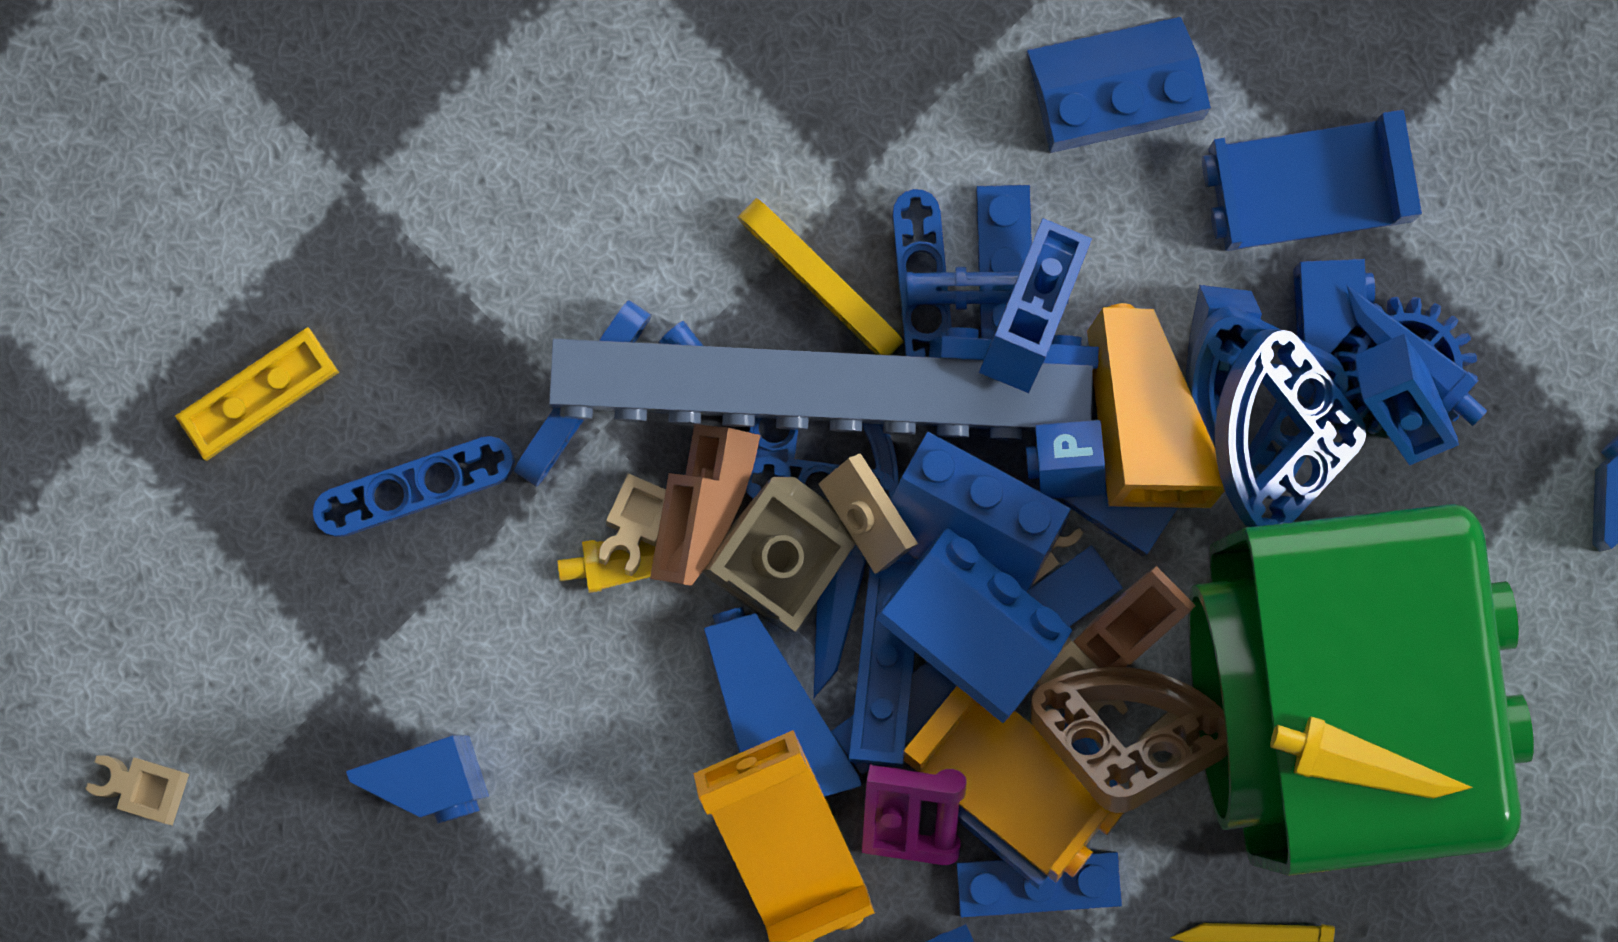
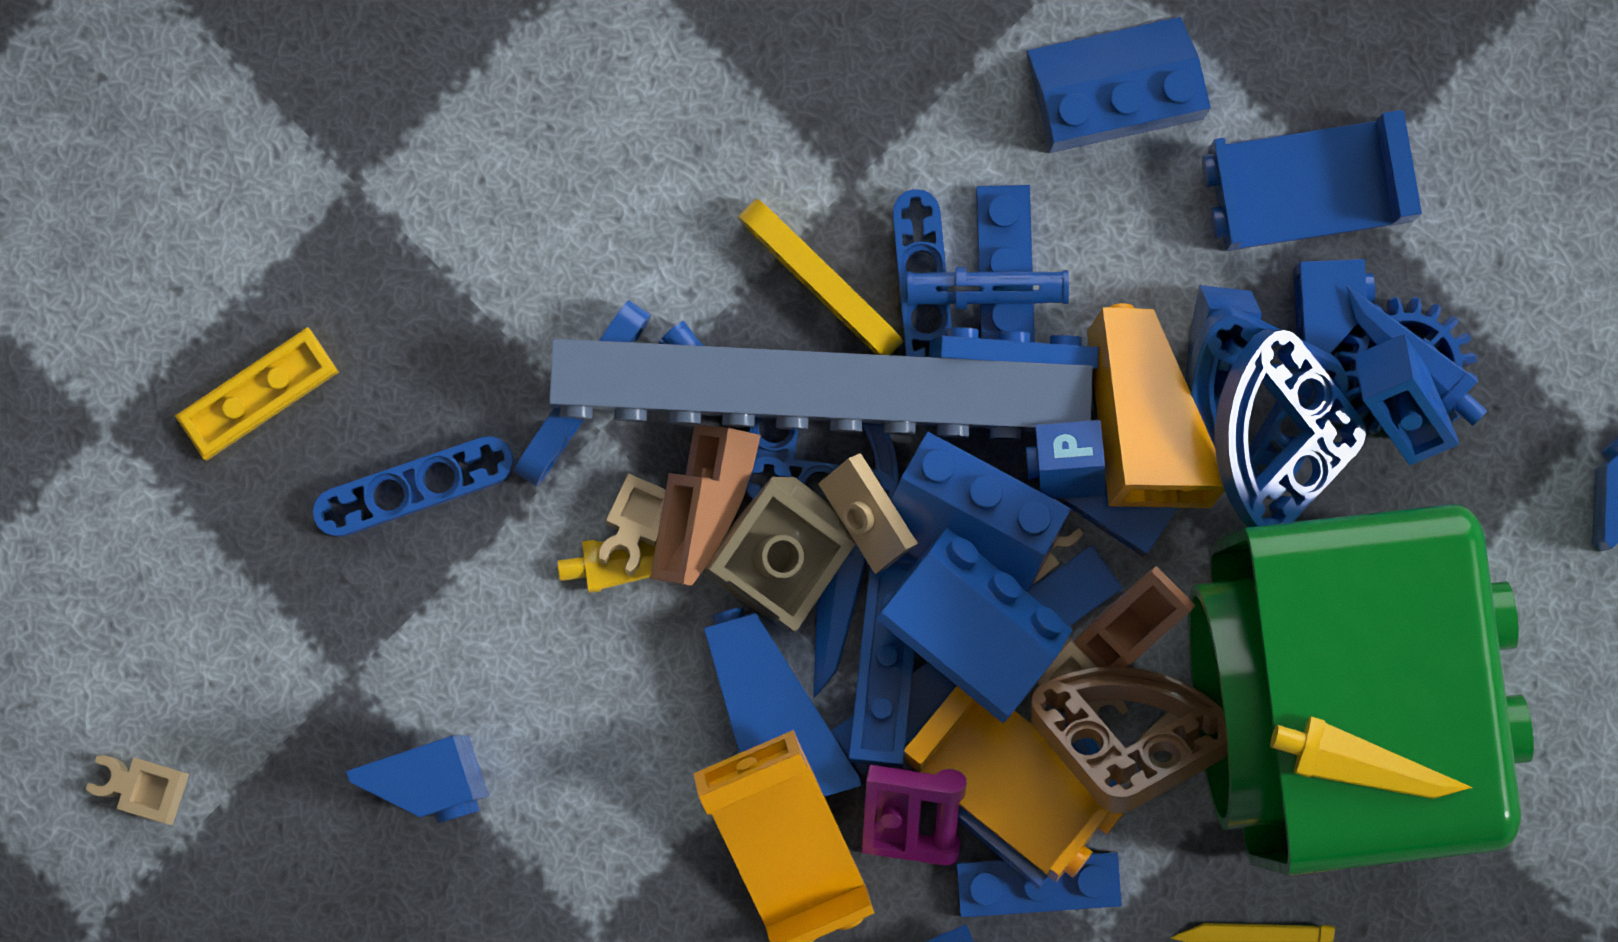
(1035, 306): blue slope -> none

